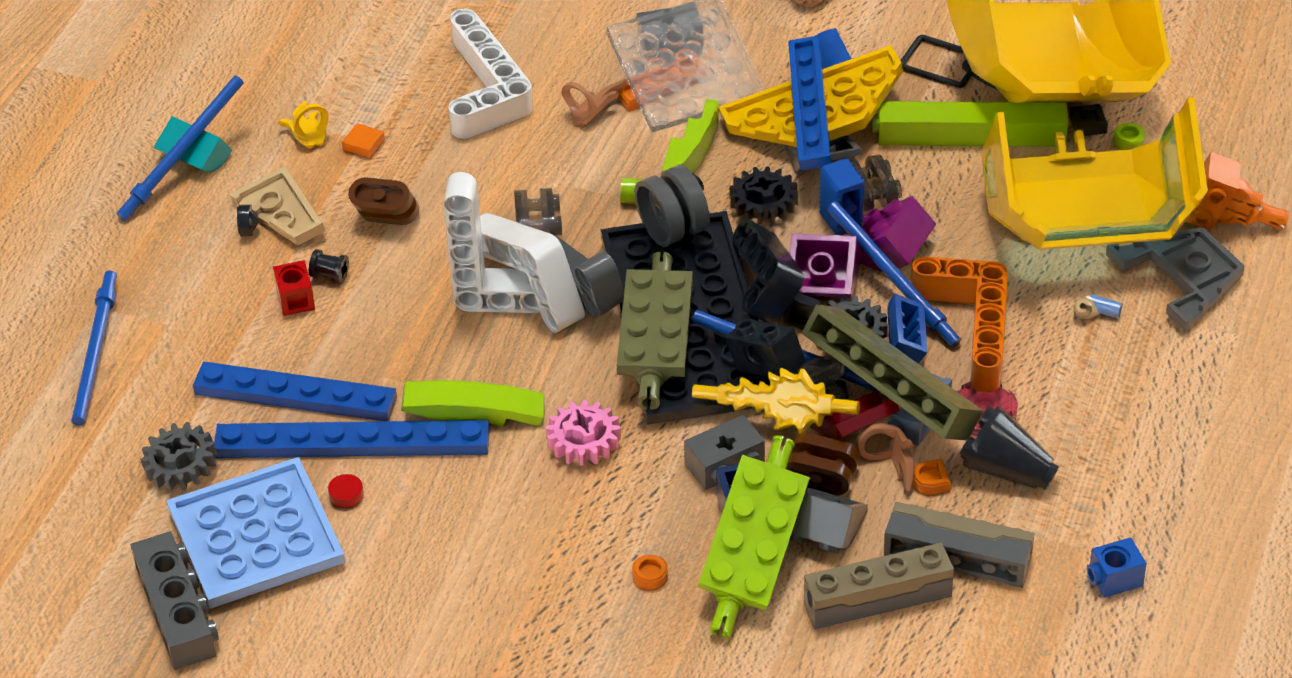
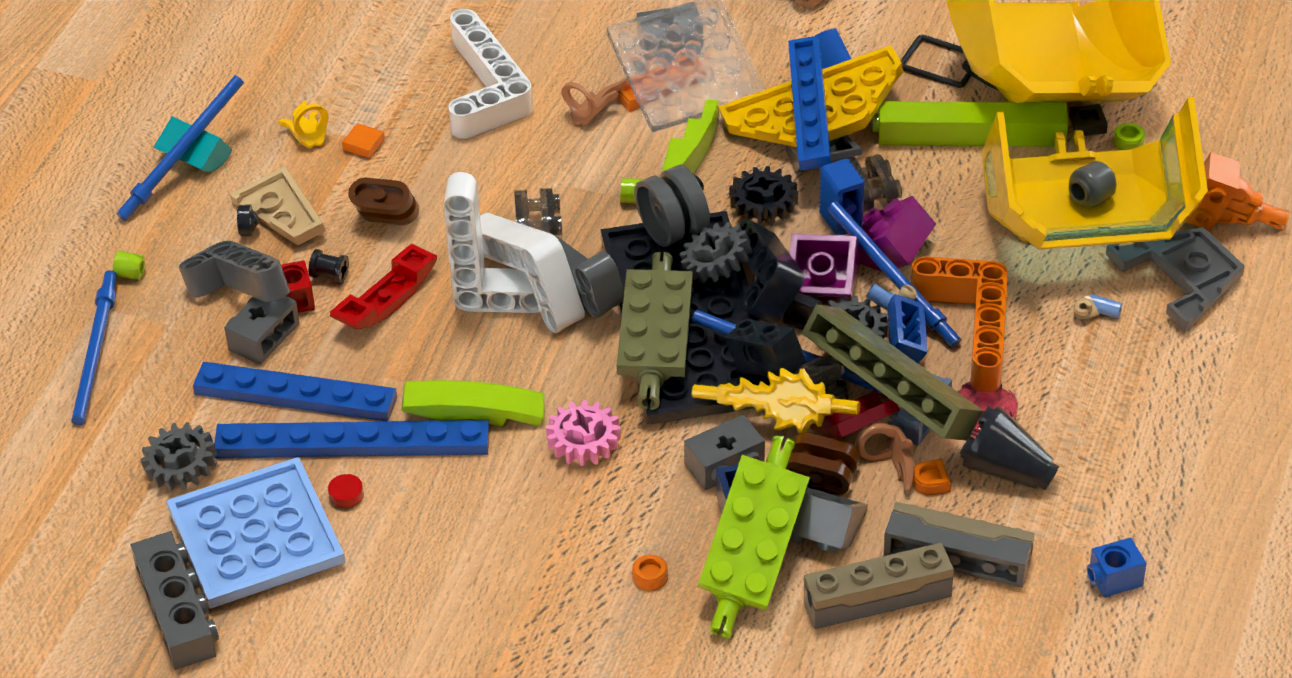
(129, 265): none -> lime hose
(237, 268): none -> dark grey beam
(261, 327): none -> dark grey brick
(390, 292): none -> red slope
(716, 252): none -> dark grey gear
(882, 297): none -> medium blue arm
(1092, 184): none -> dark grey head

